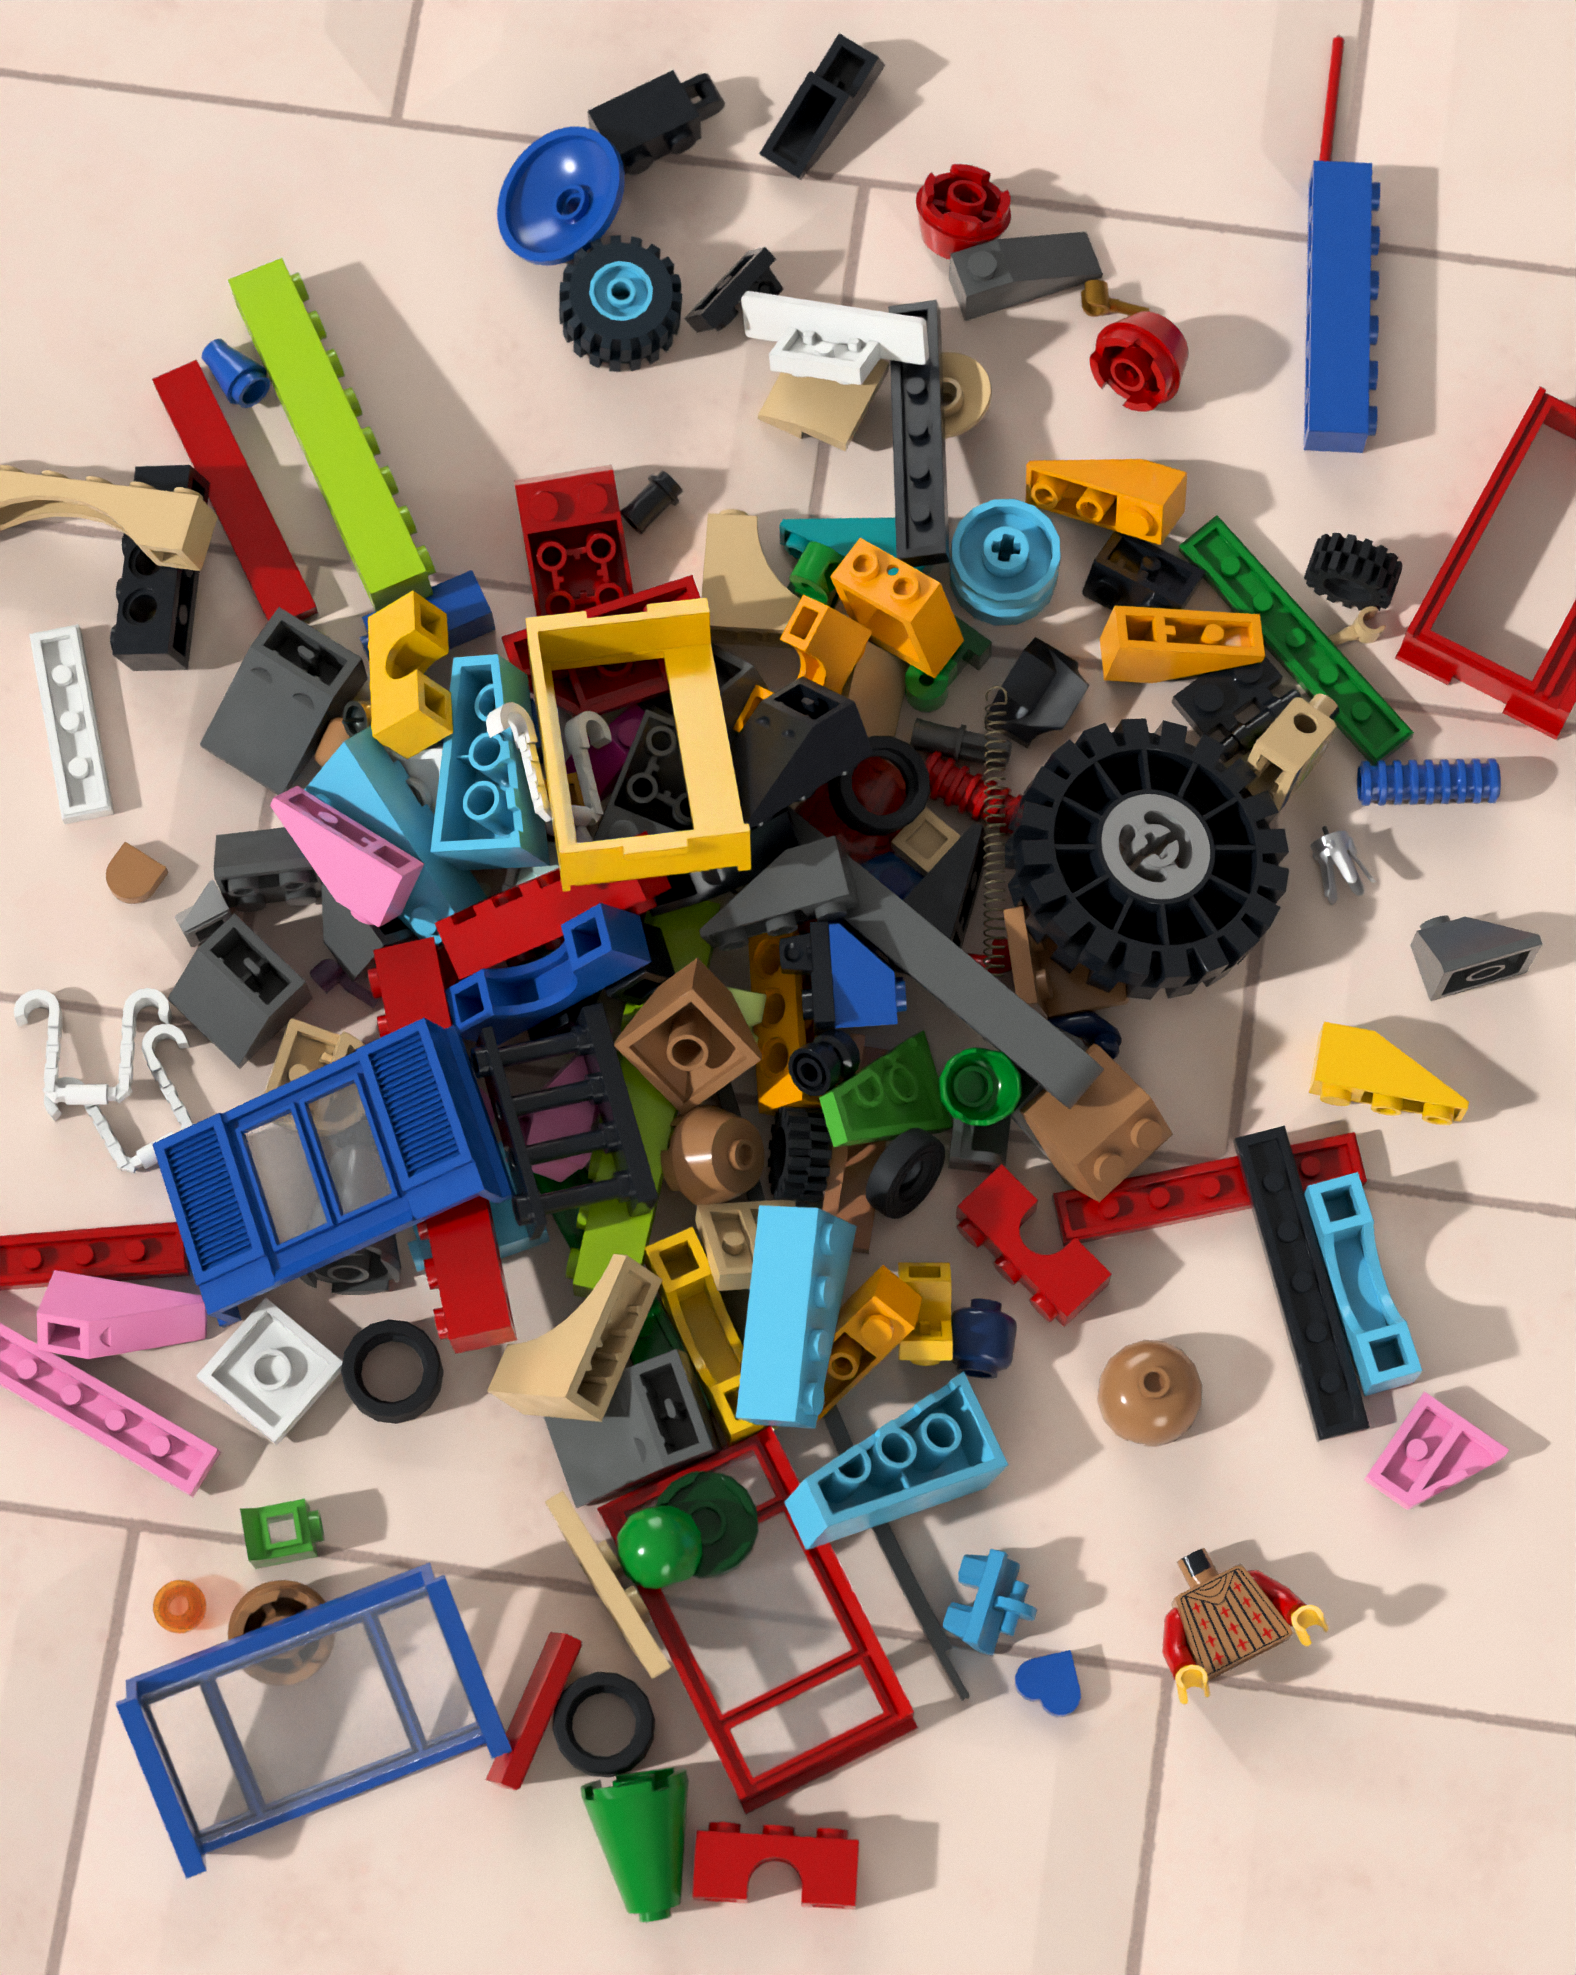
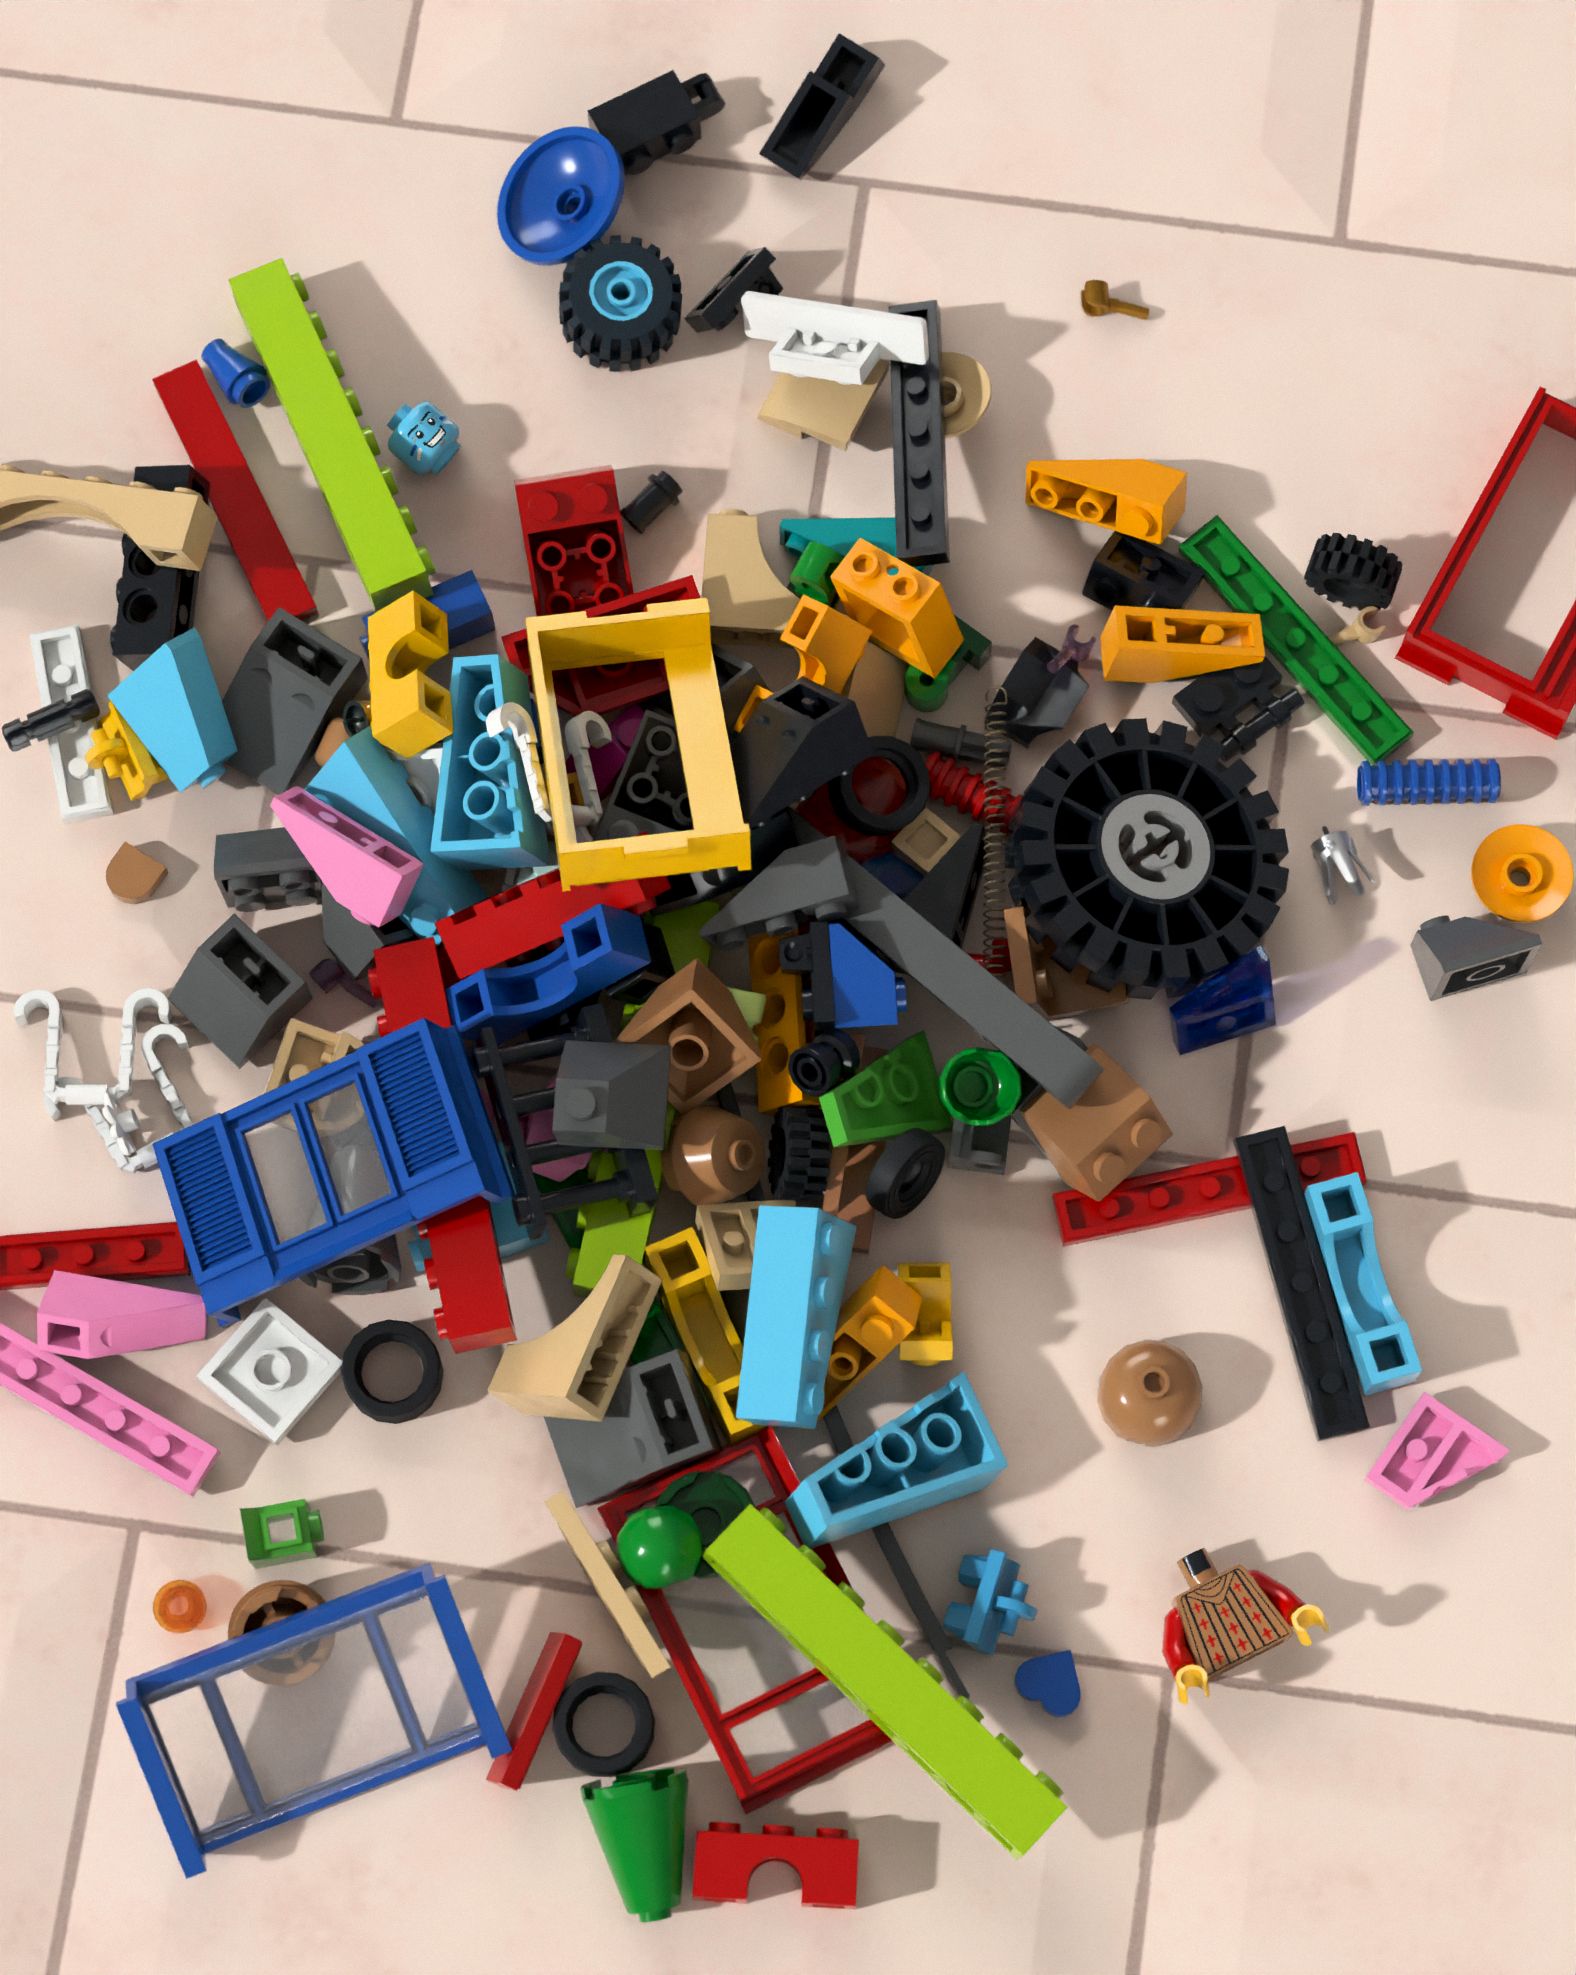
(50, 720): none -> black axle
(122, 1124): none -> white plant
(123, 755): none -> yellow hips
(178, 712): none -> medium azure slope
(204, 916): light grey slope -> none
(423, 438): none -> medium azure head
(612, 1095): none -> dark grey slope
(885, 1681): none -> lime brick
(961, 210): red cone -> none
(982, 1339): dark blue head -> none
(1004, 562): medium azure wheel -> none
(1020, 270): dark grey slope -> none
(1059, 1281): red arch -> none
(1071, 650): none -> hand
(1091, 1029): dark blue arm -> none
(1140, 359): red cone -> none
(1226, 1005): none -> clear blue wing
(1292, 747): tan torso -> none
(1331, 99): red axle -> none
(1339, 307): blue brick -> none
(1372, 1071): yellow slope -> none
(1535, 855): none -> light orange dish

